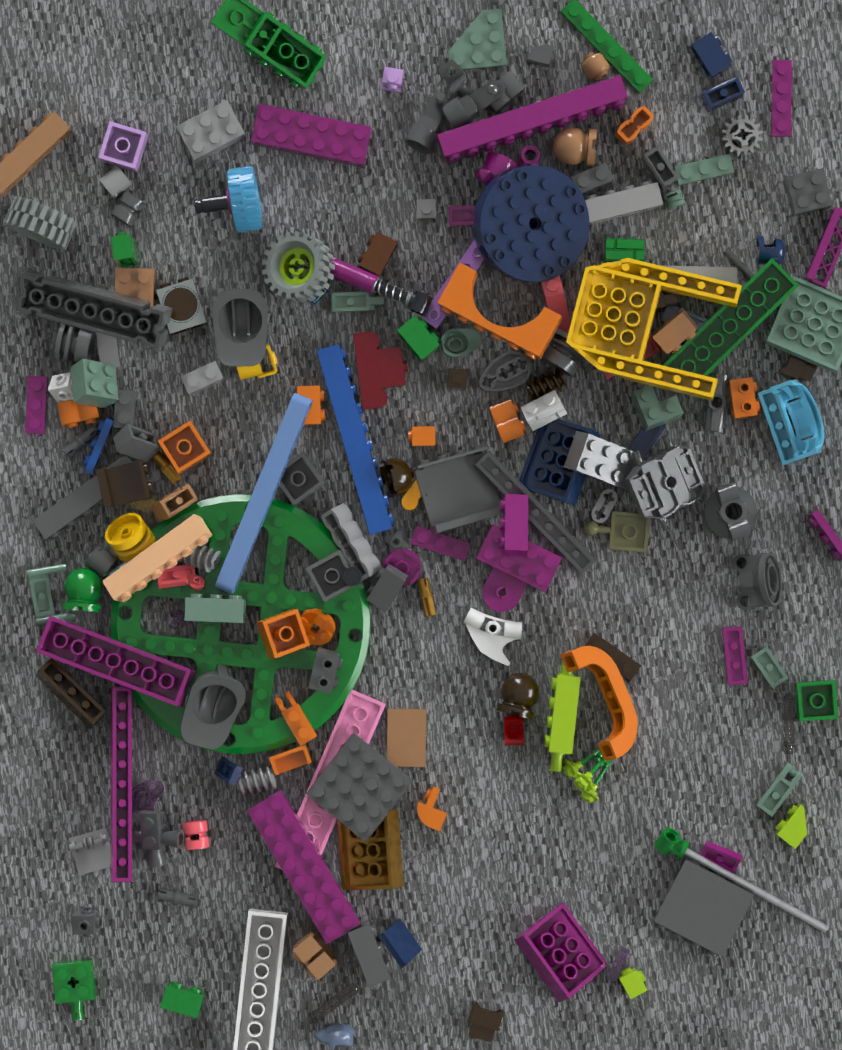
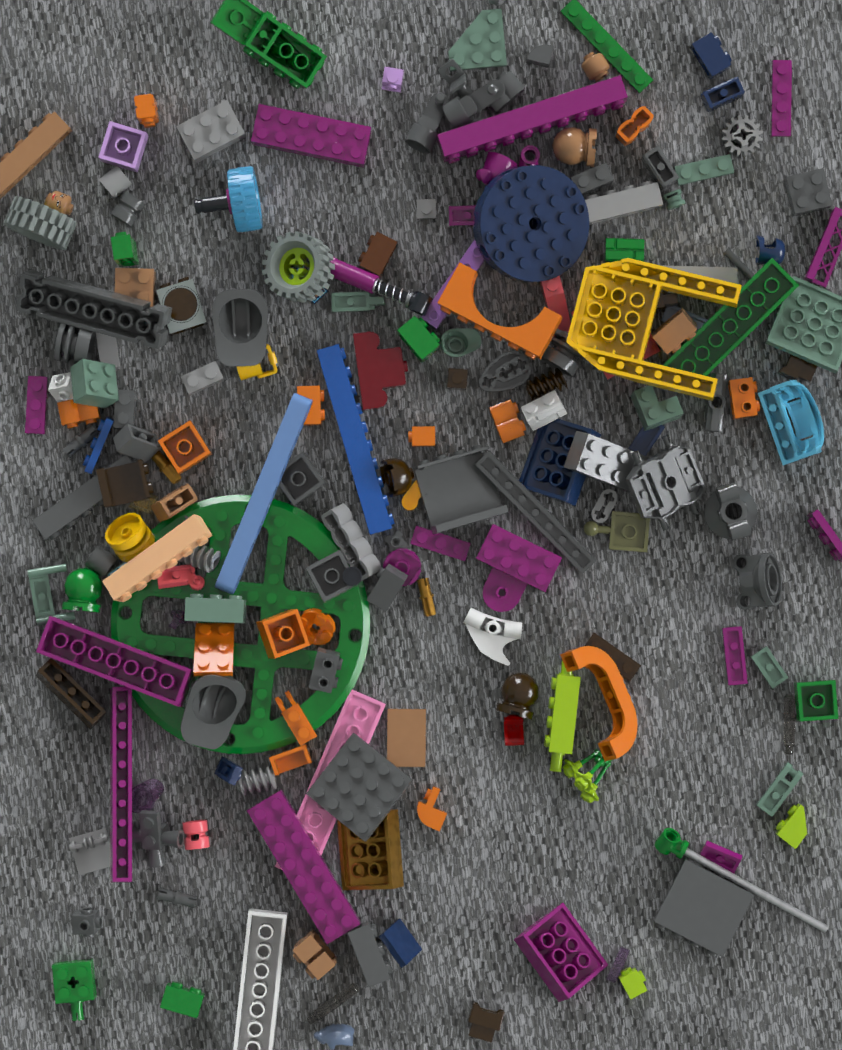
(59, 202): none -> medium nougat head
(146, 110): none -> orange brick
(214, 649): none -> orange plate
(514, 525): magenta brick -> none

